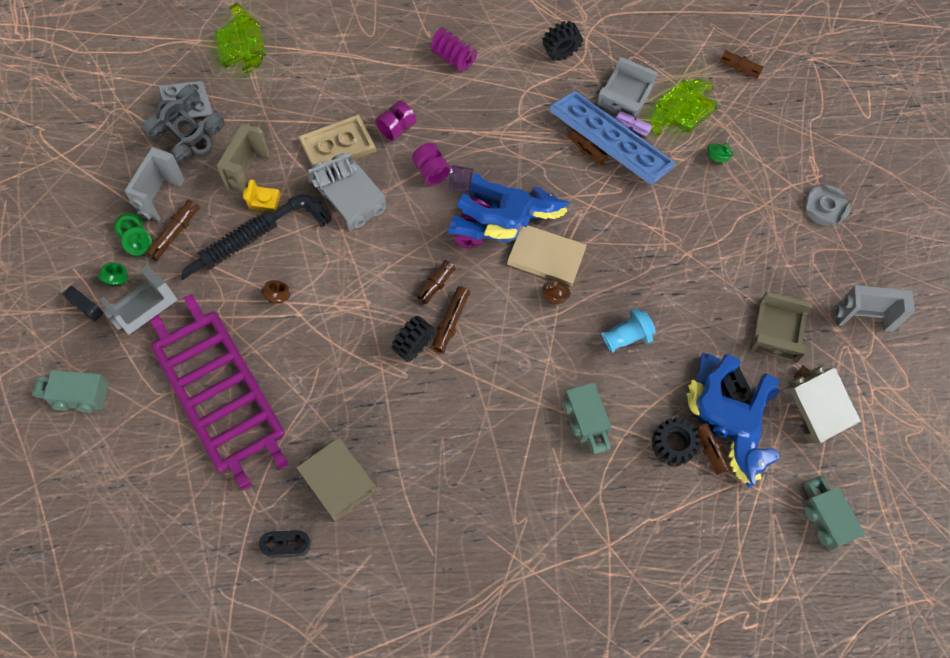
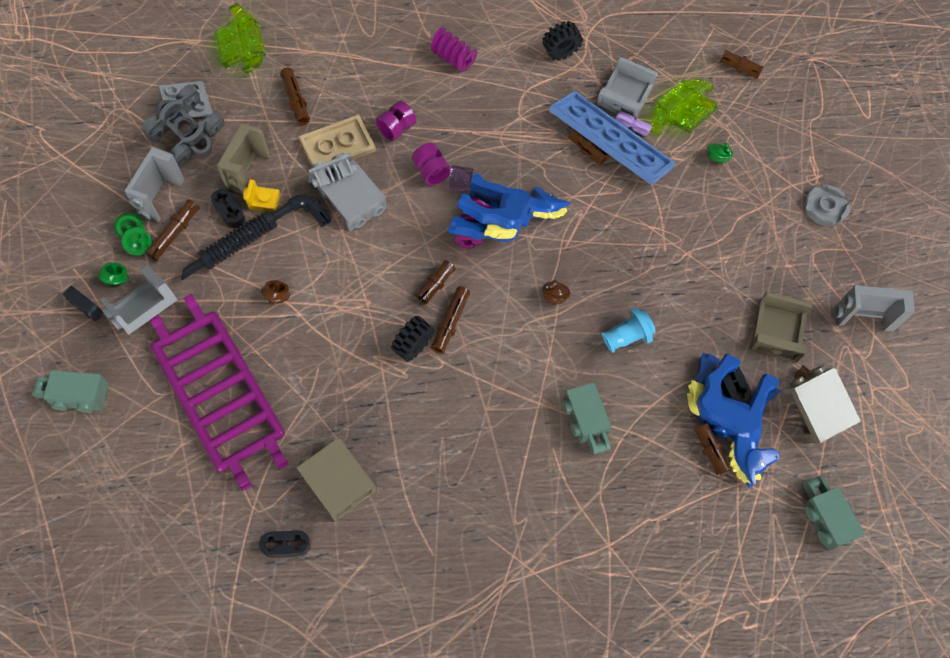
(224, 211): none -> black beam
(297, 102): none -> reddish brown pin
(547, 255): tan tile -> none
(676, 456): black tyre -> none

